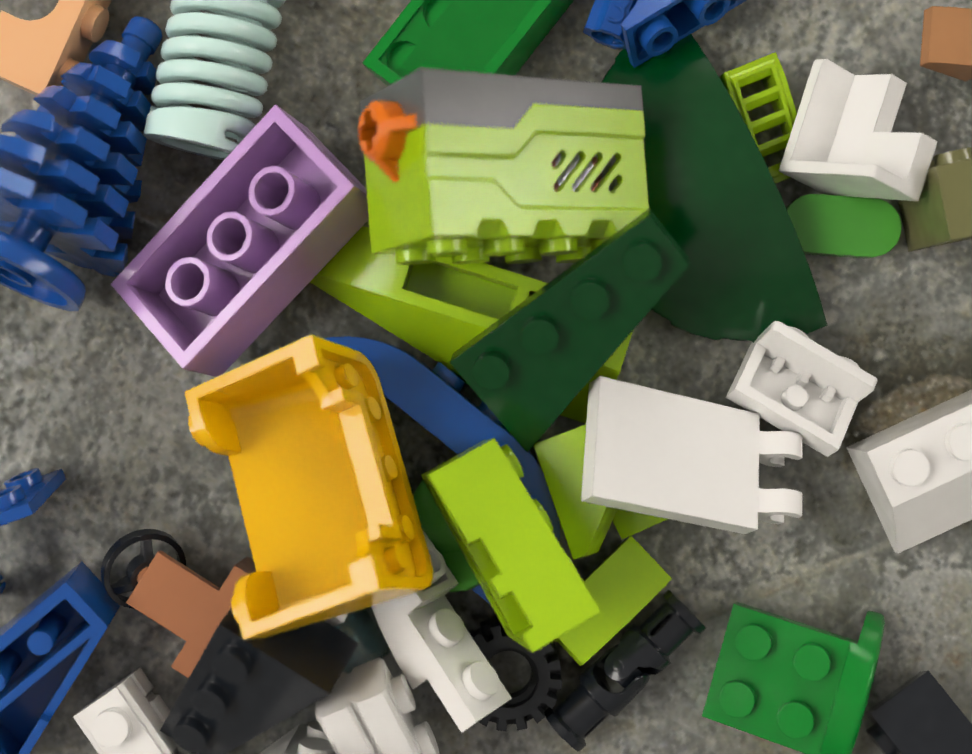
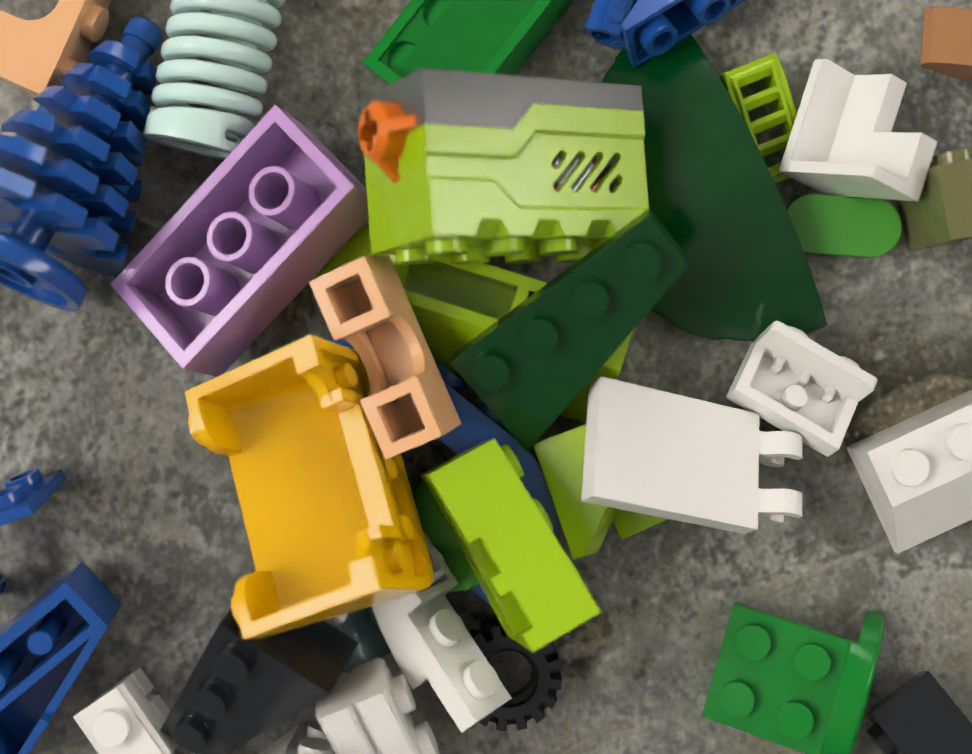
(172, 592): nougat piece -> none
(372, 313): none -> light nougat arch
(621, 590): lime slope -> none
(640, 653): black piece -> none

